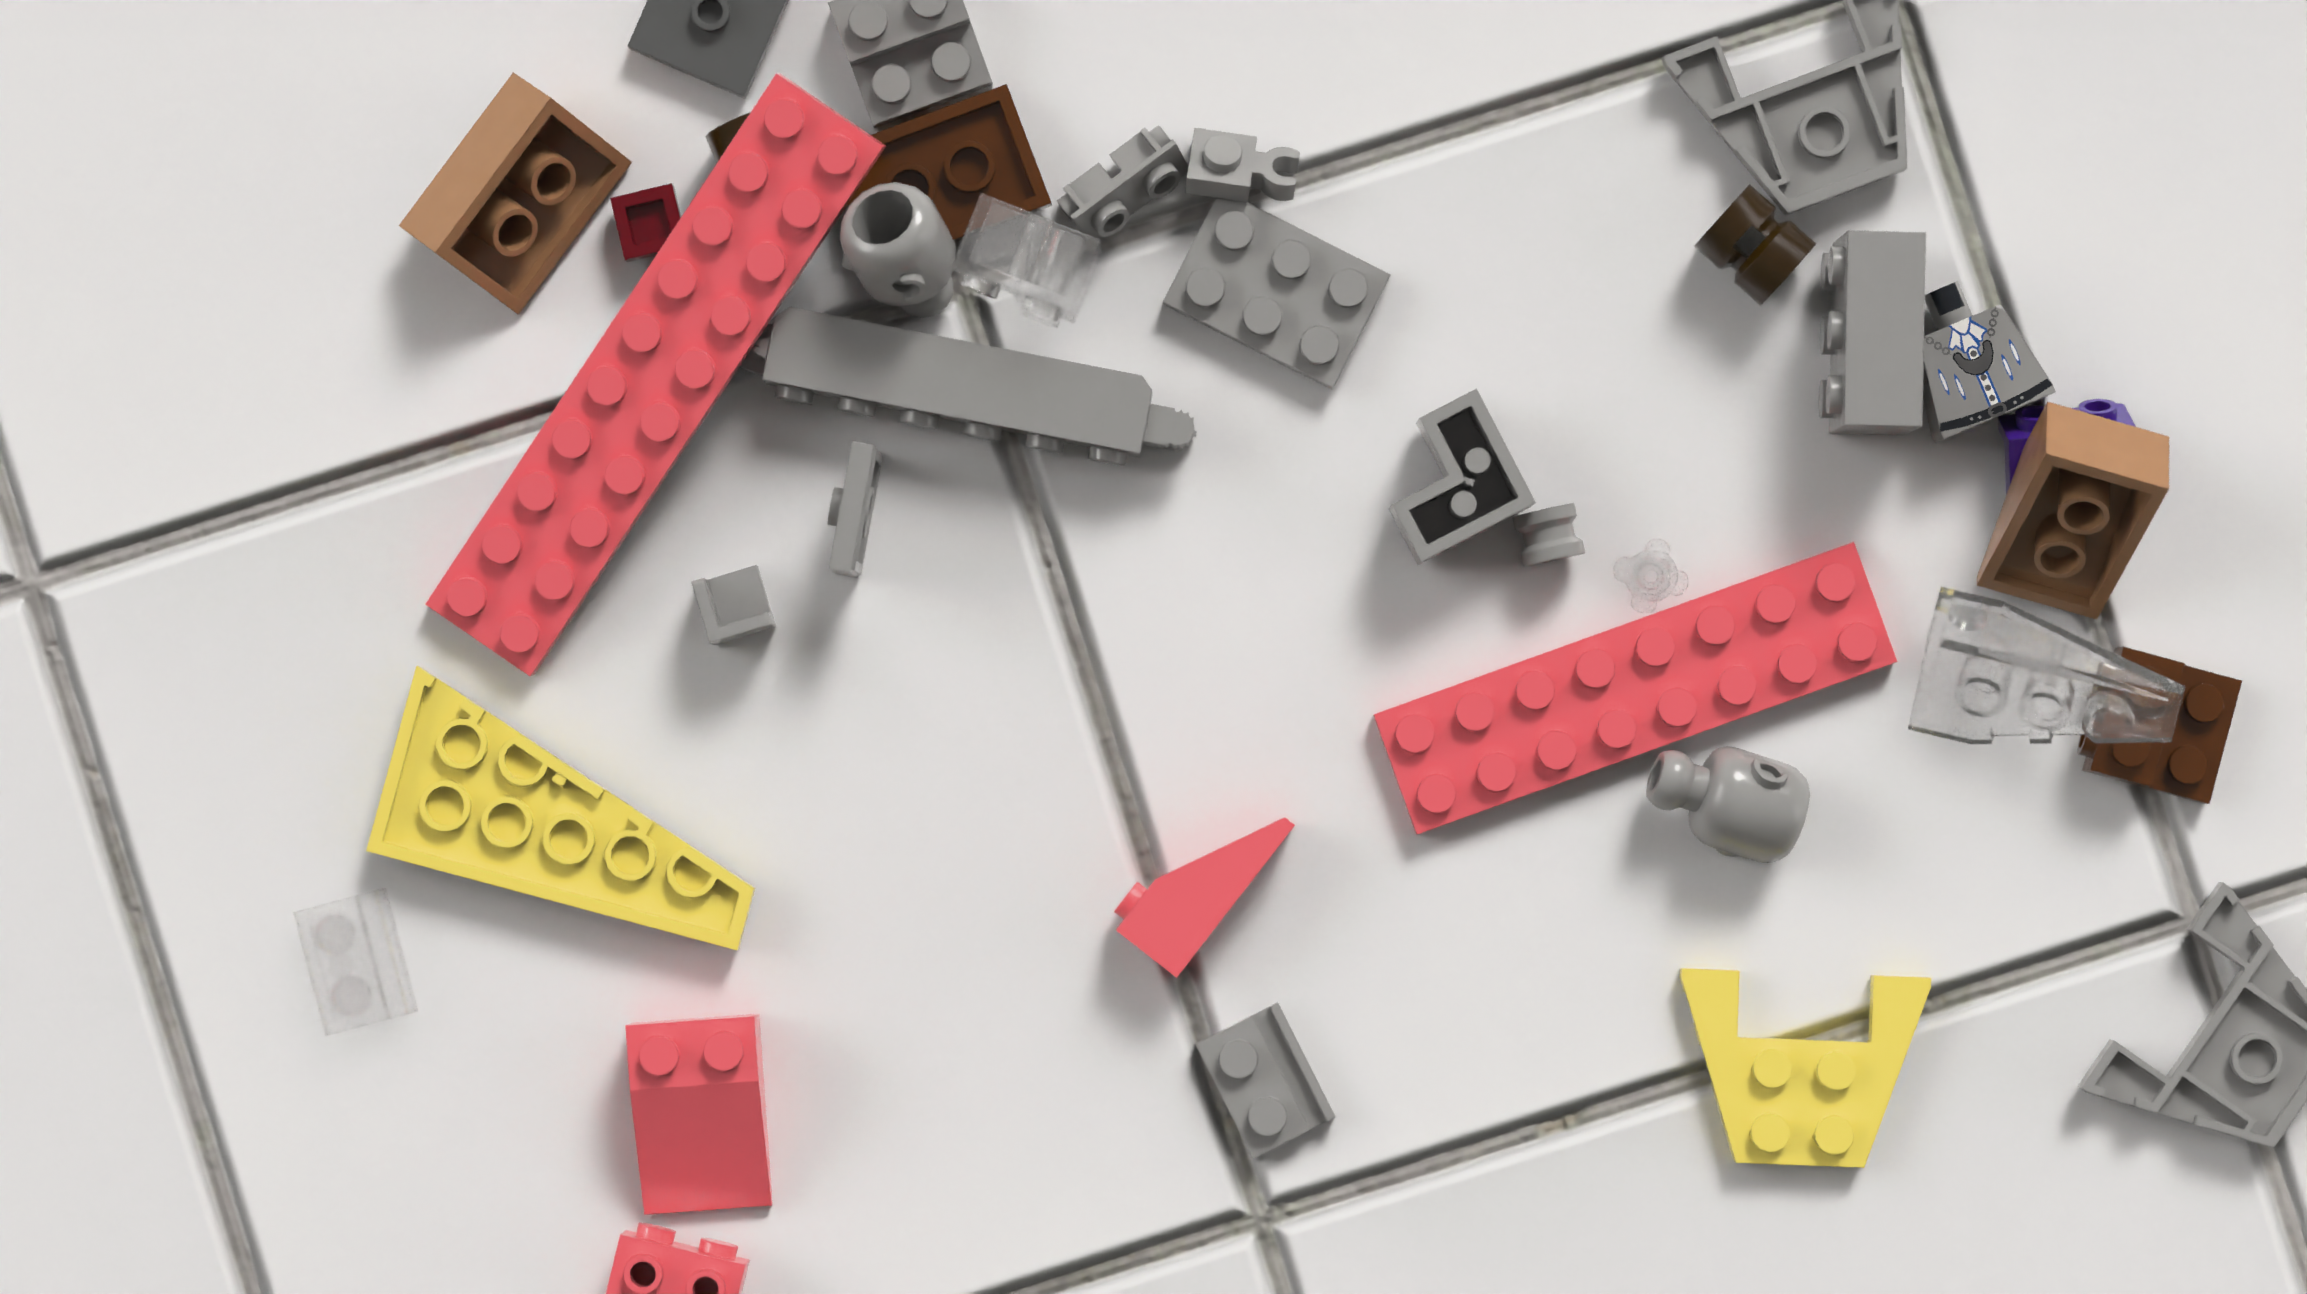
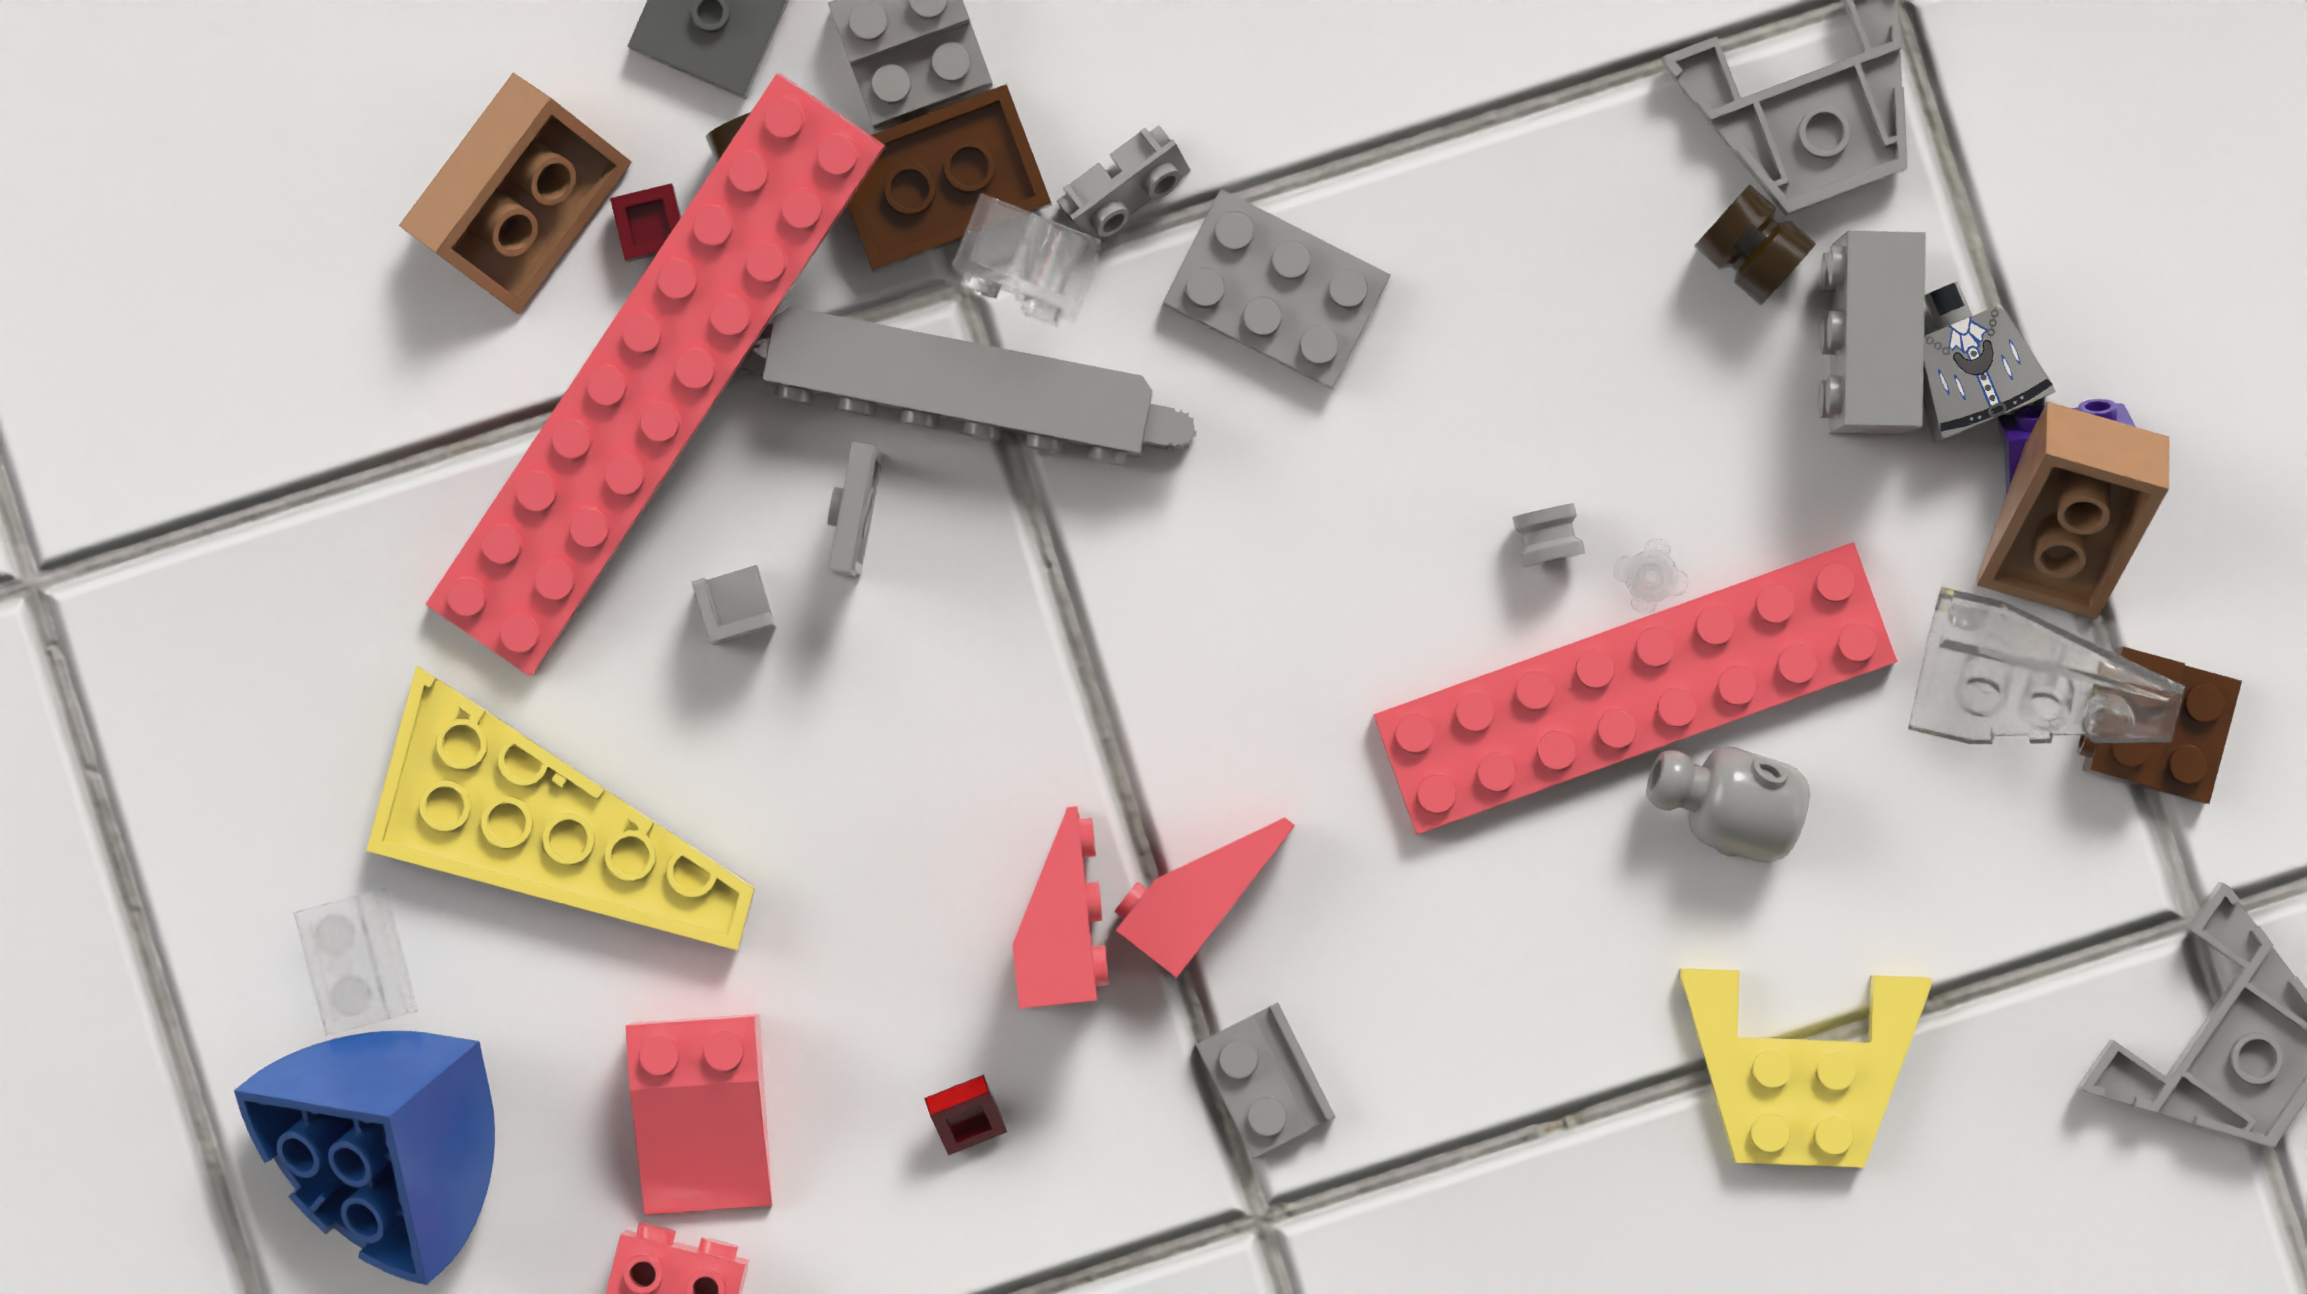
(381, 1142): none -> blue brick
(900, 248): light grey piece -> none
(965, 1115): none -> dark red plate
(1054, 939): none -> coral slope
(1228, 166): light grey plate -> none
(1478, 482): light grey brick -> none

